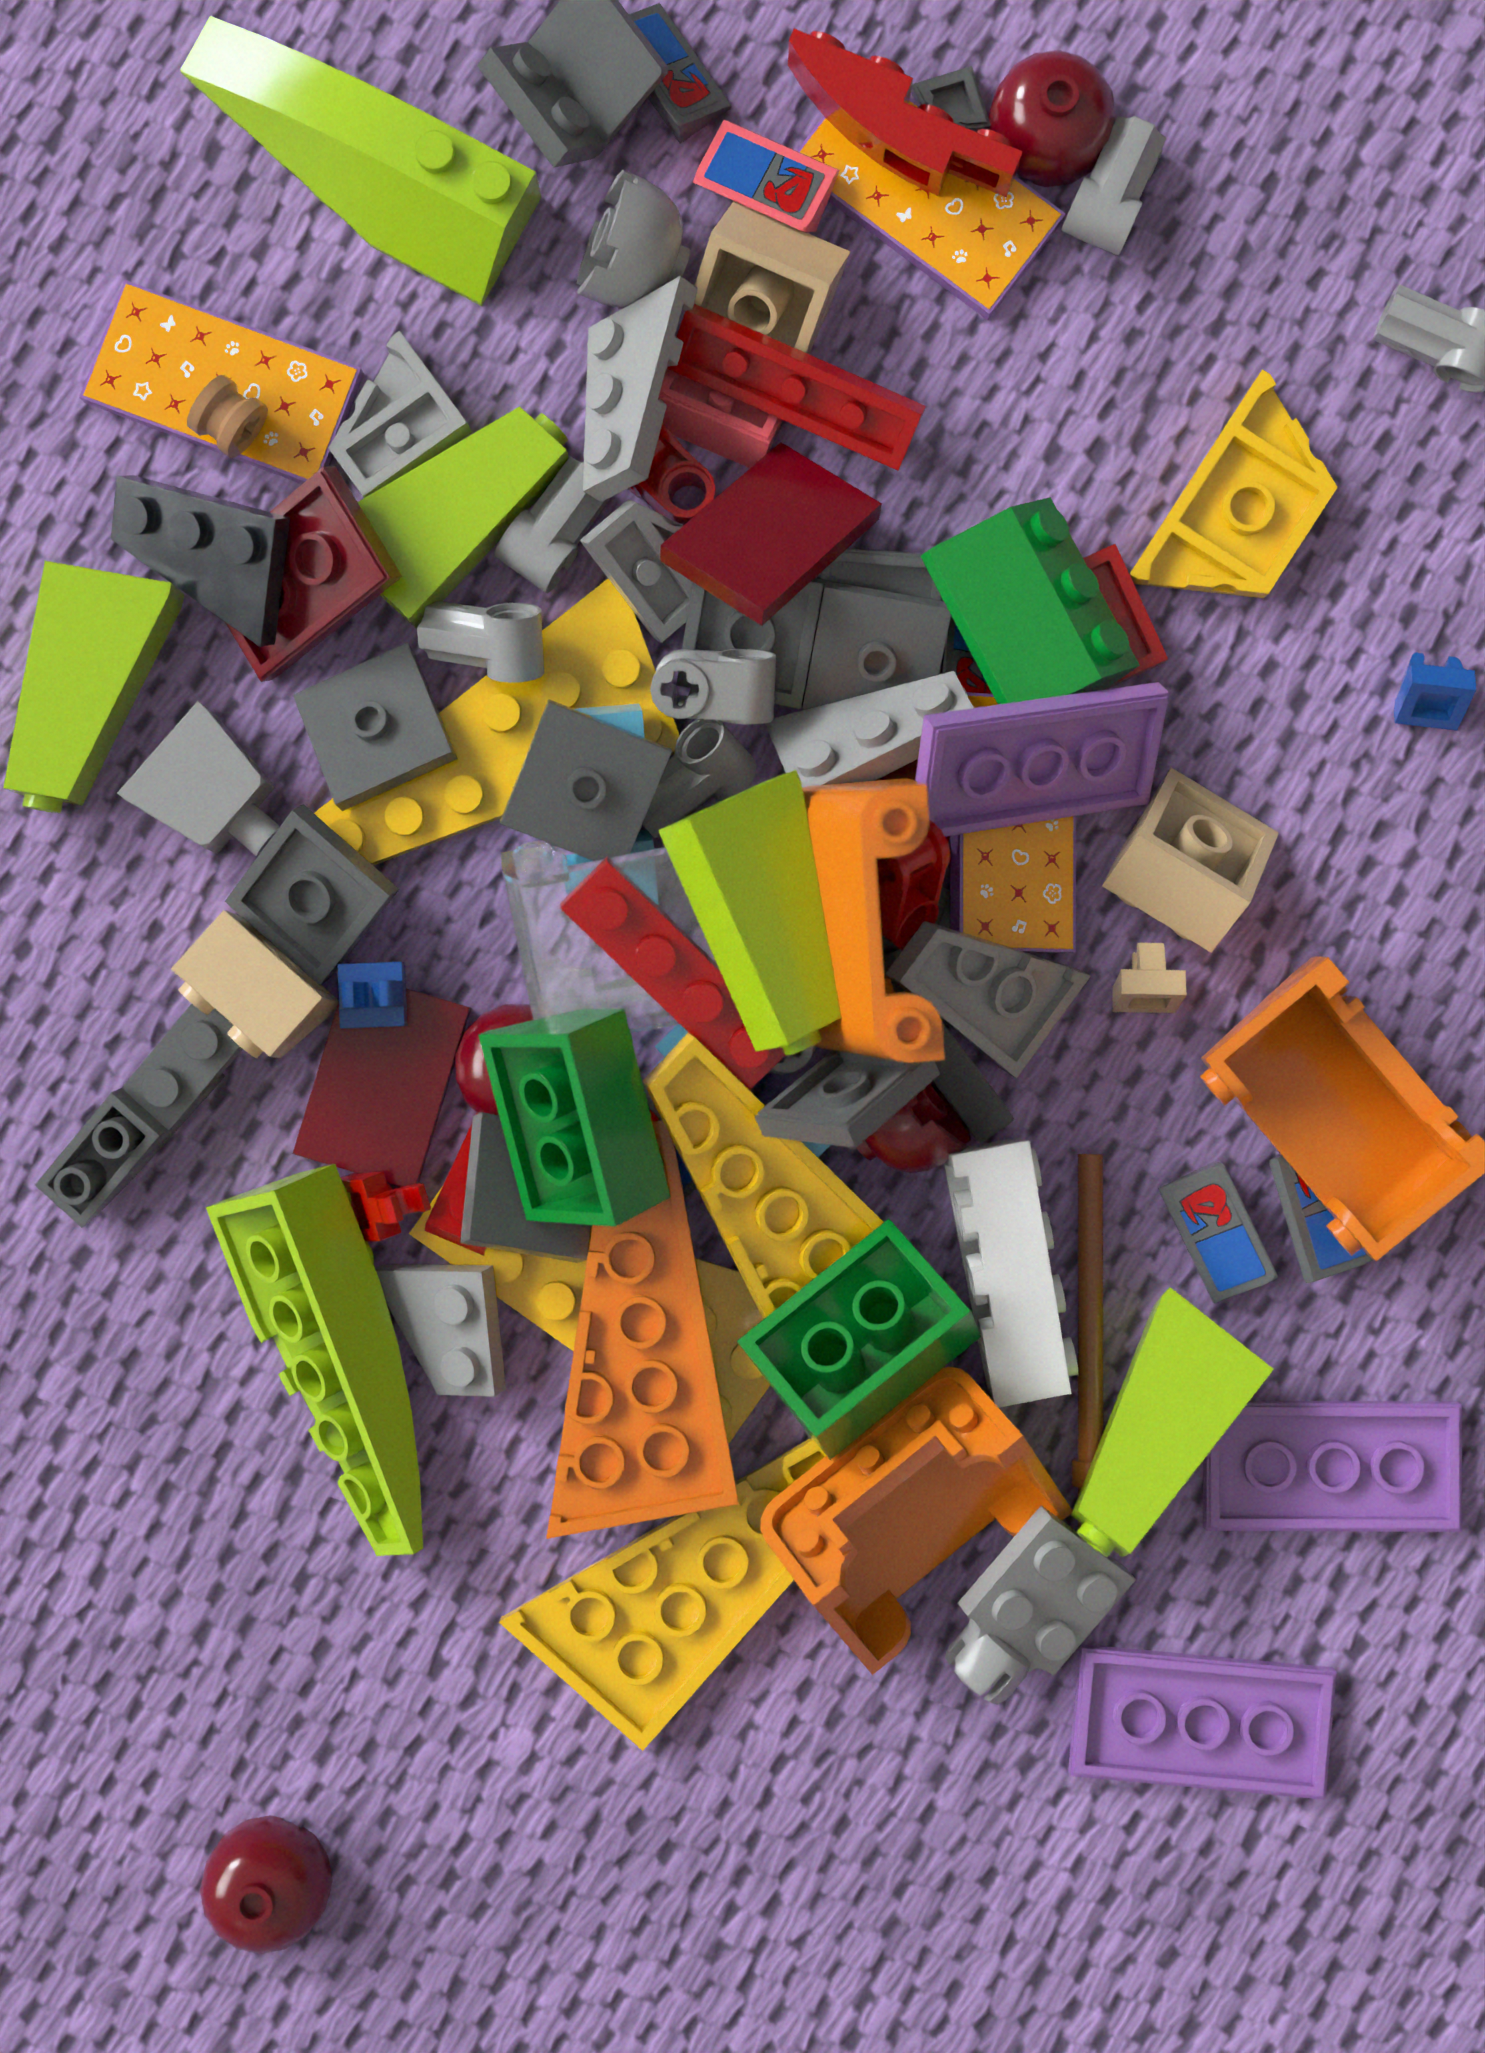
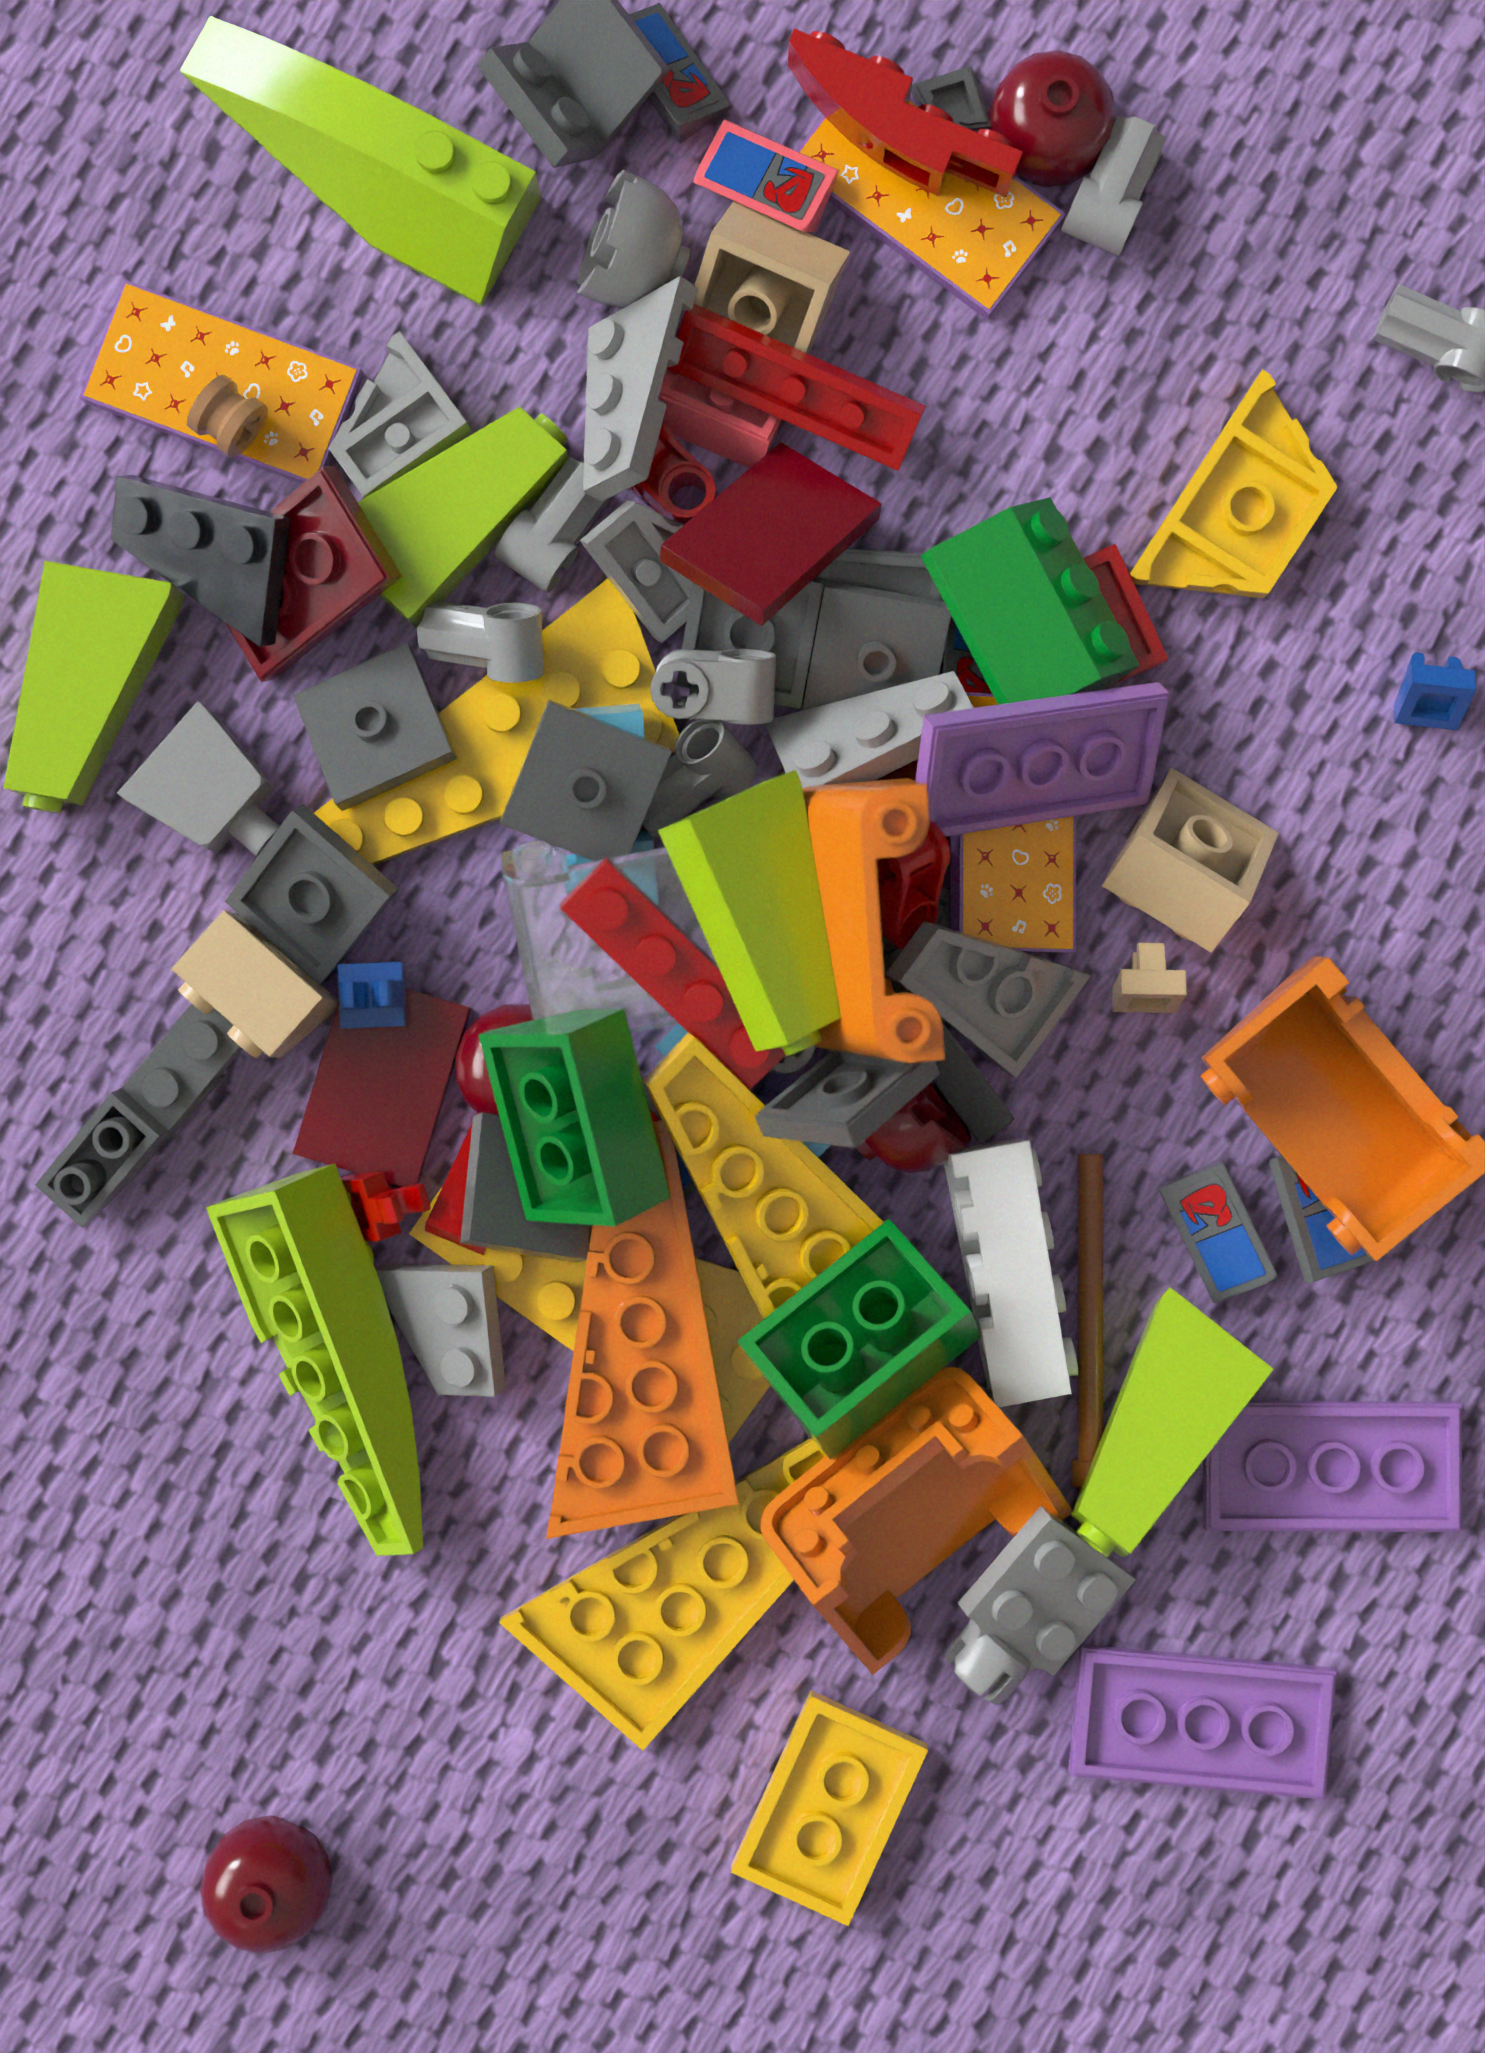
(829, 1808): none -> yellow plate

